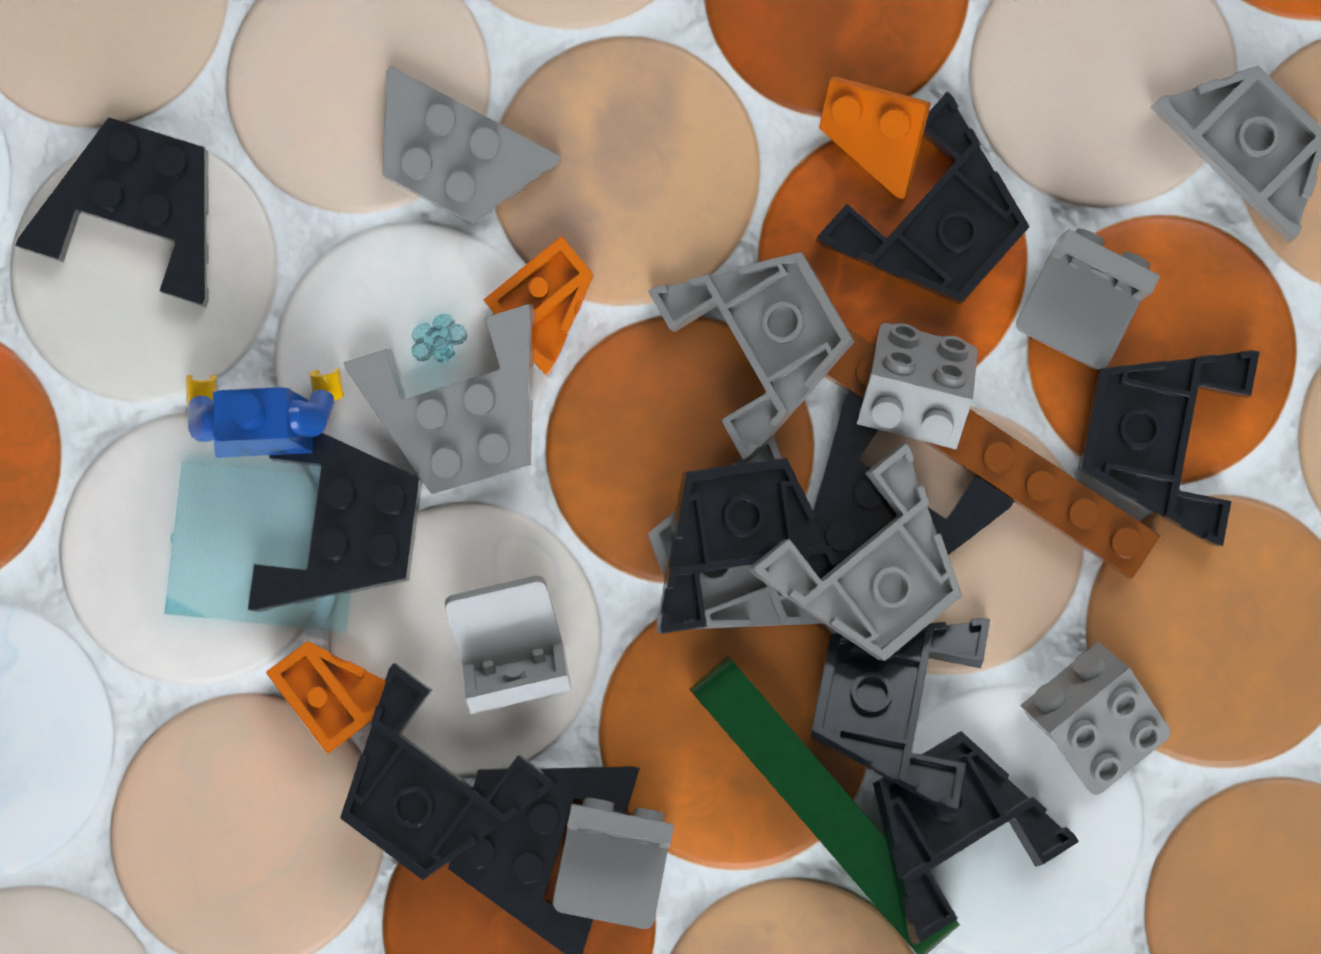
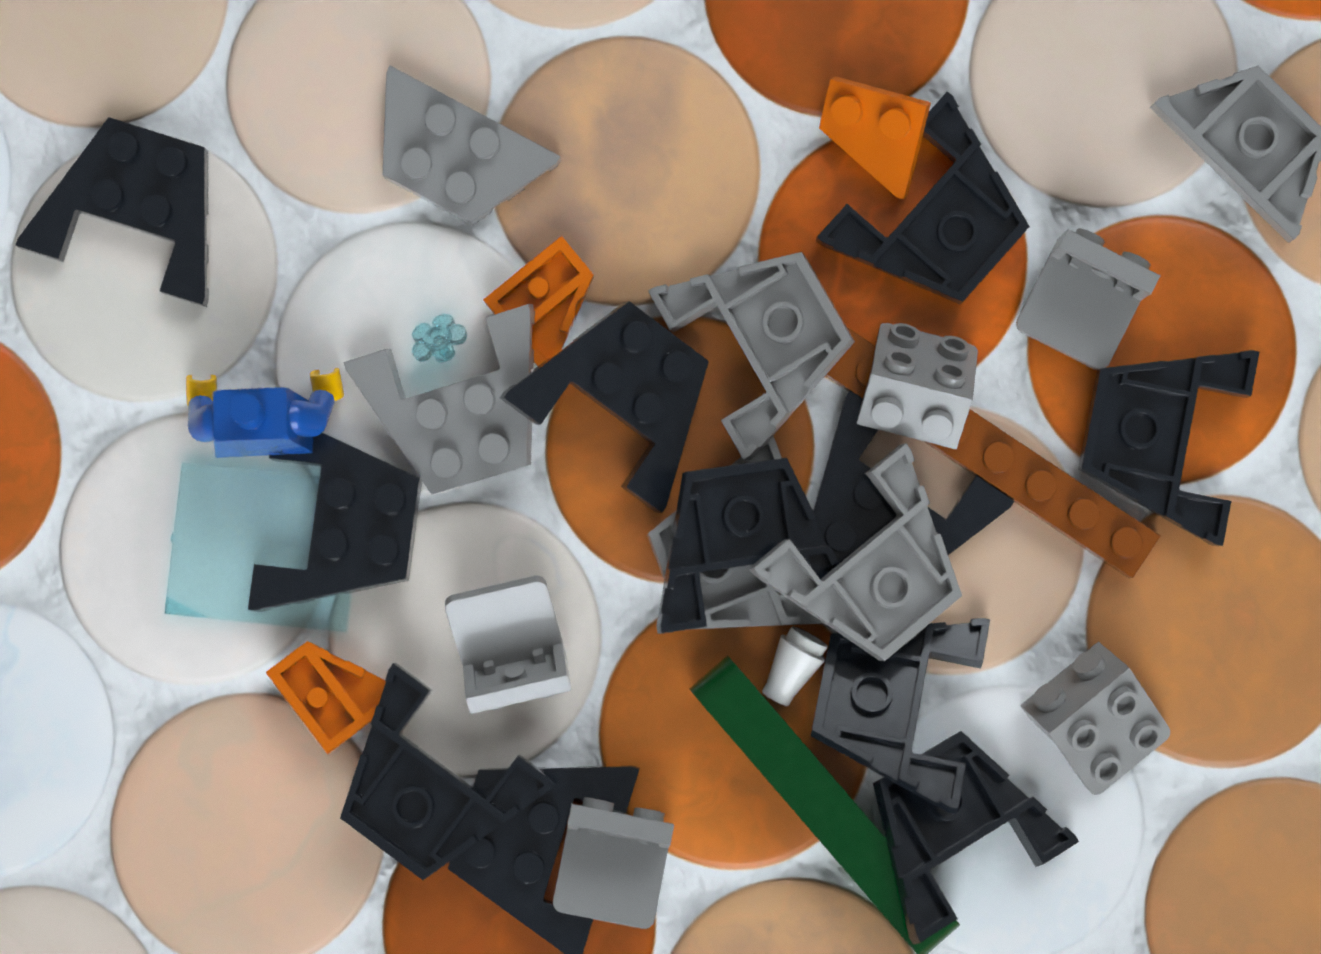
(638, 377): none -> black wing
(794, 664): none -> white cone

